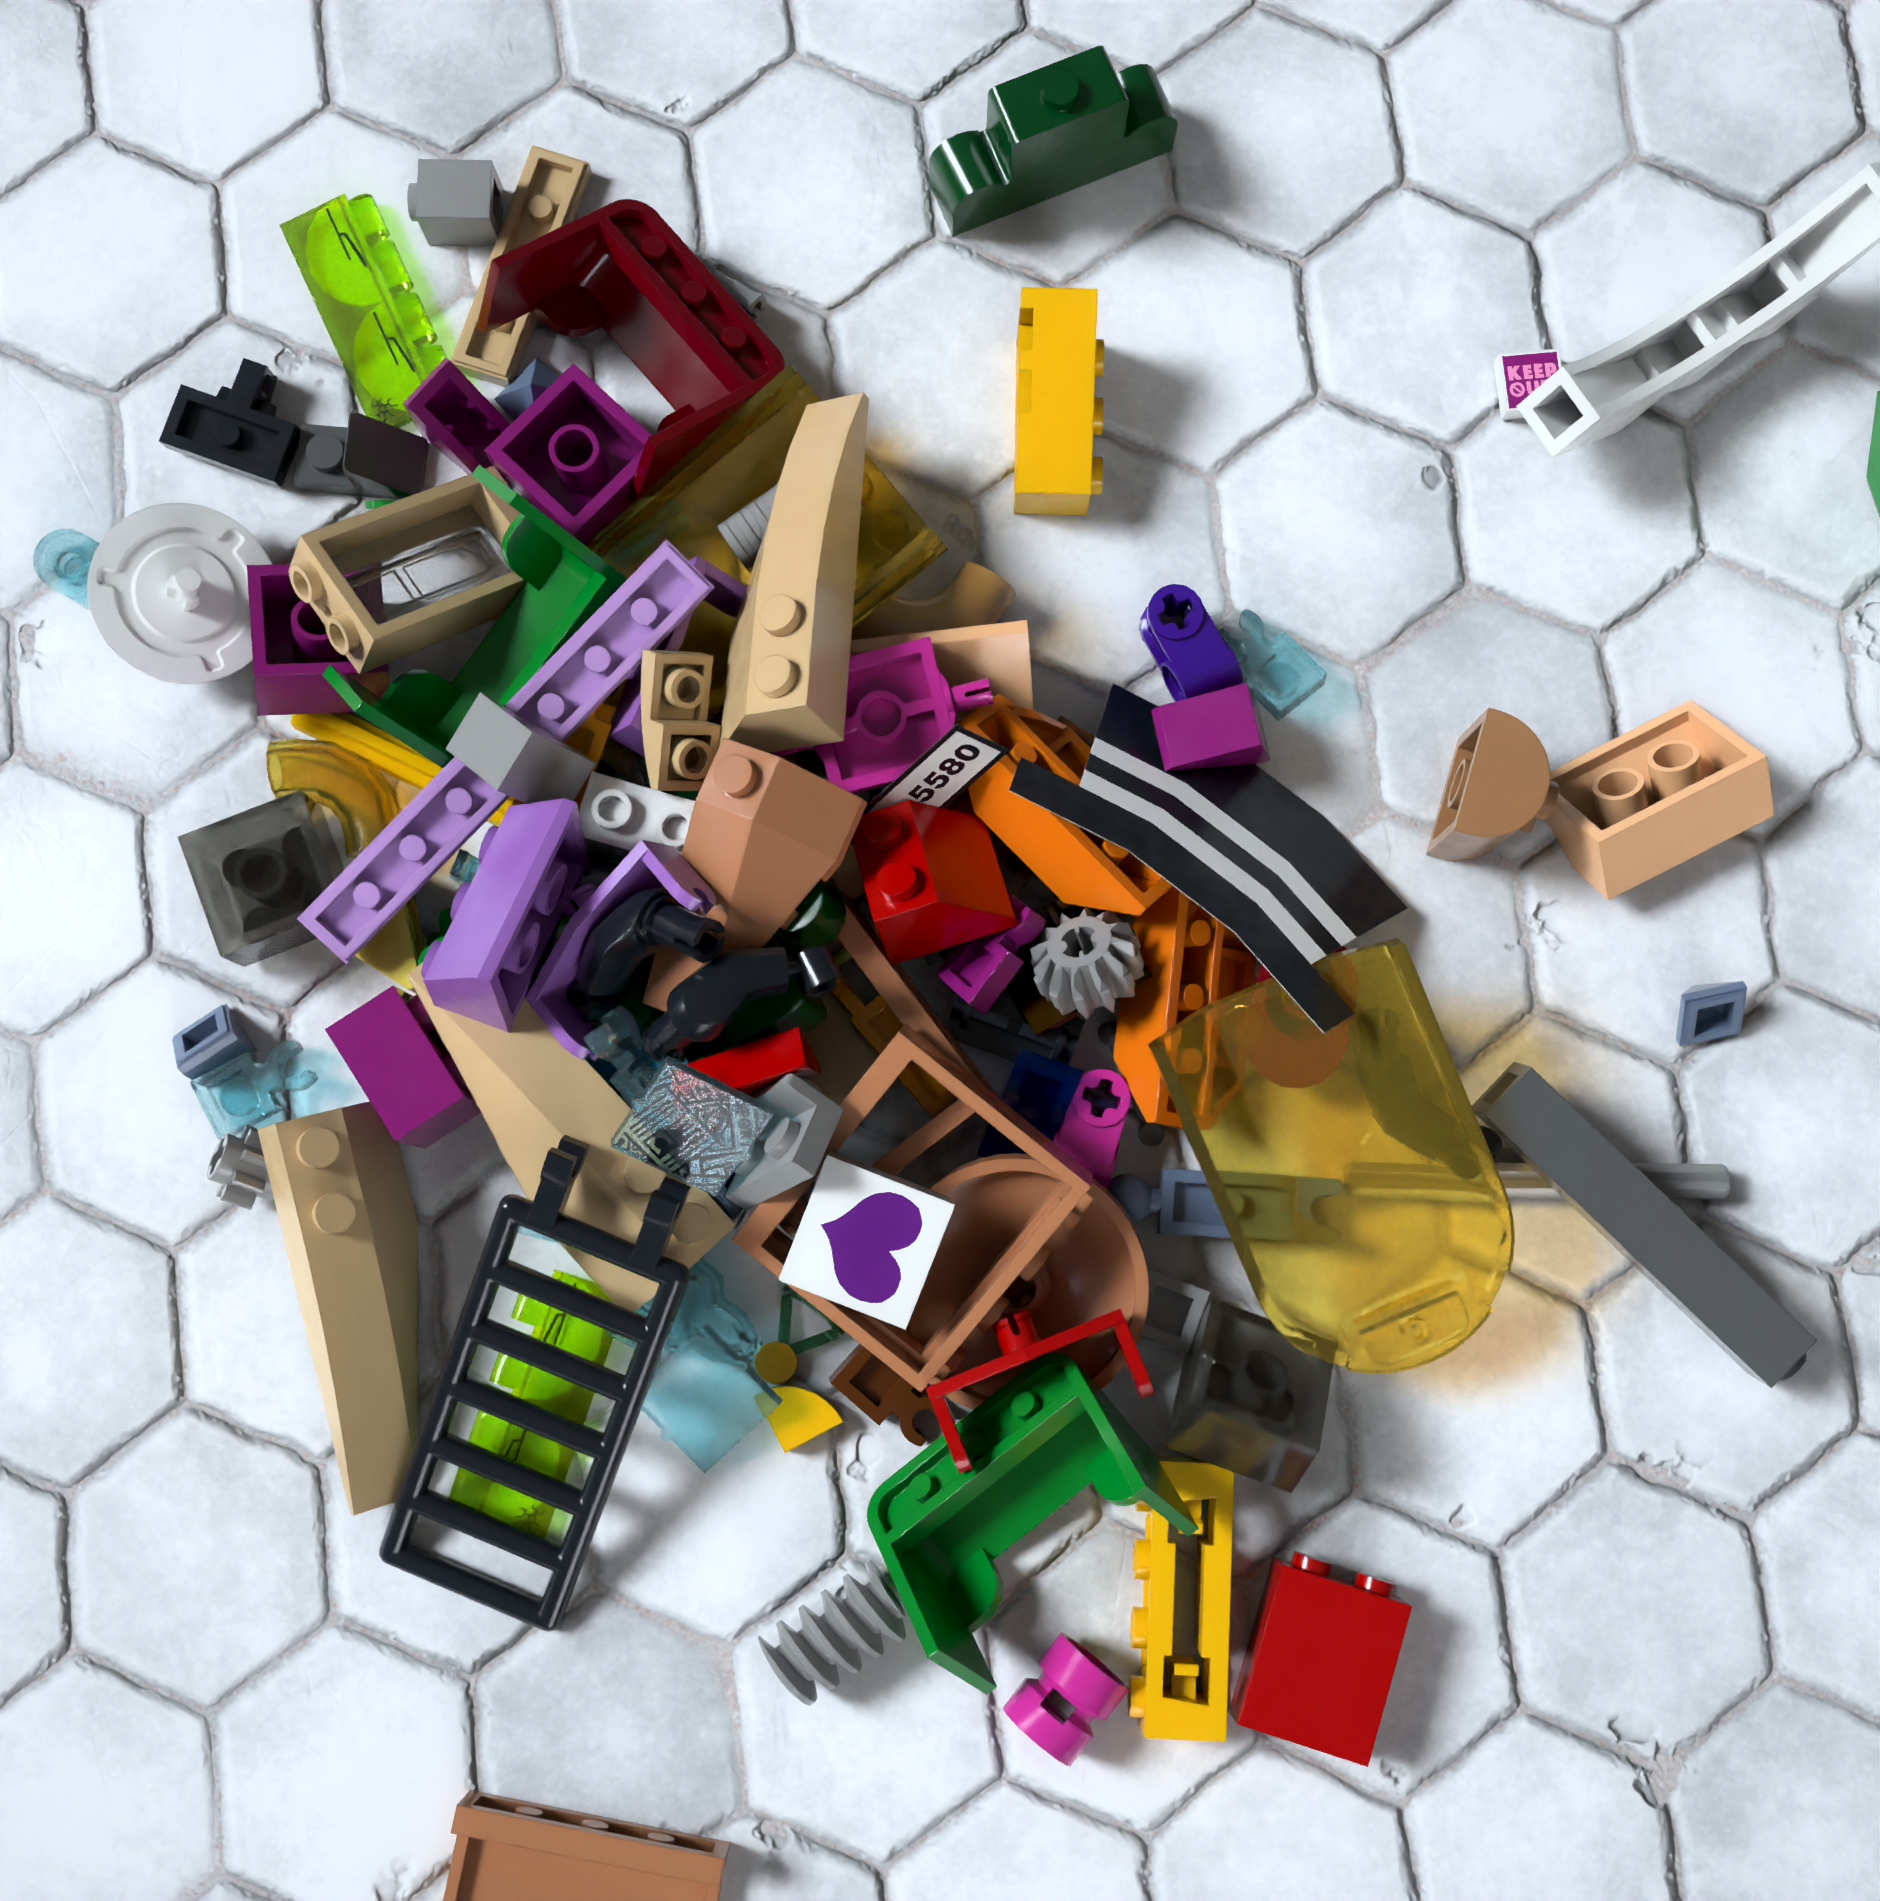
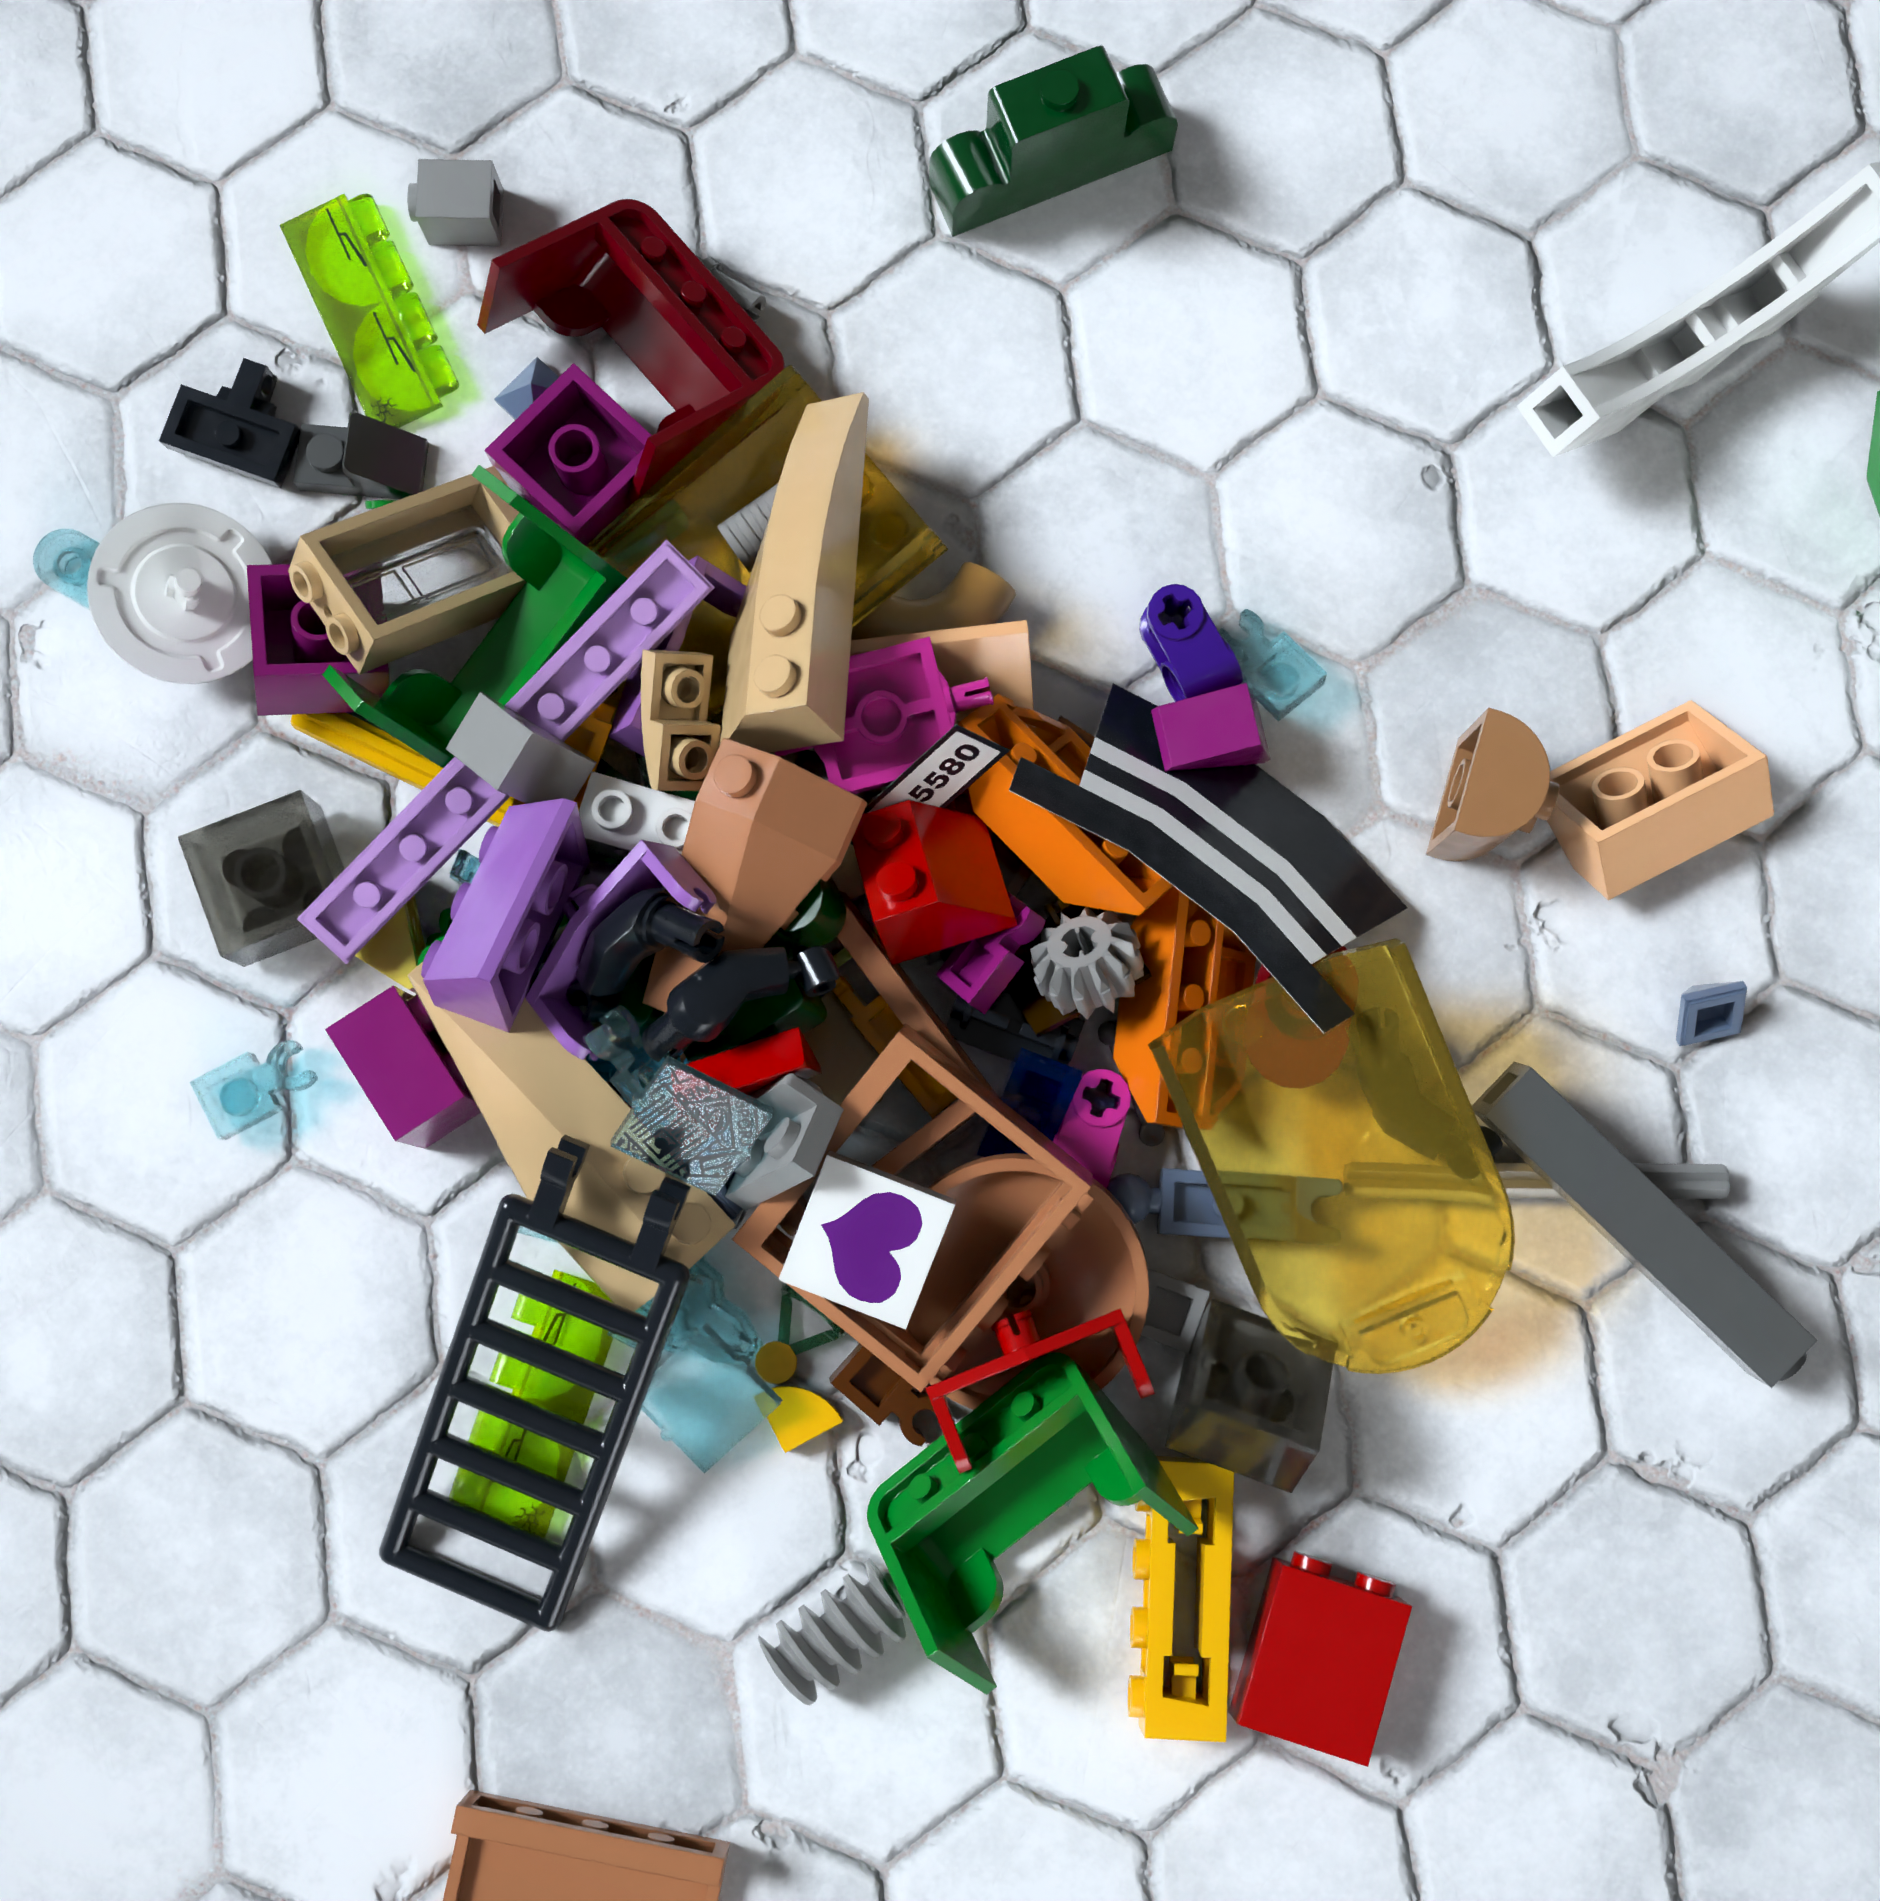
(210, 1043): sand blue slope -> none
(240, 1169): light grey gear -> none
(337, 780): clear yellow cylinder -> none
(356, 1283): tan wedge -> none
(455, 417): magenta slope -> none
(543, 201): tan tile -> none
(1057, 401): yellow wedge -> none
(1081, 1681): dark pink wheel -> none
(1520, 375): tile -> none

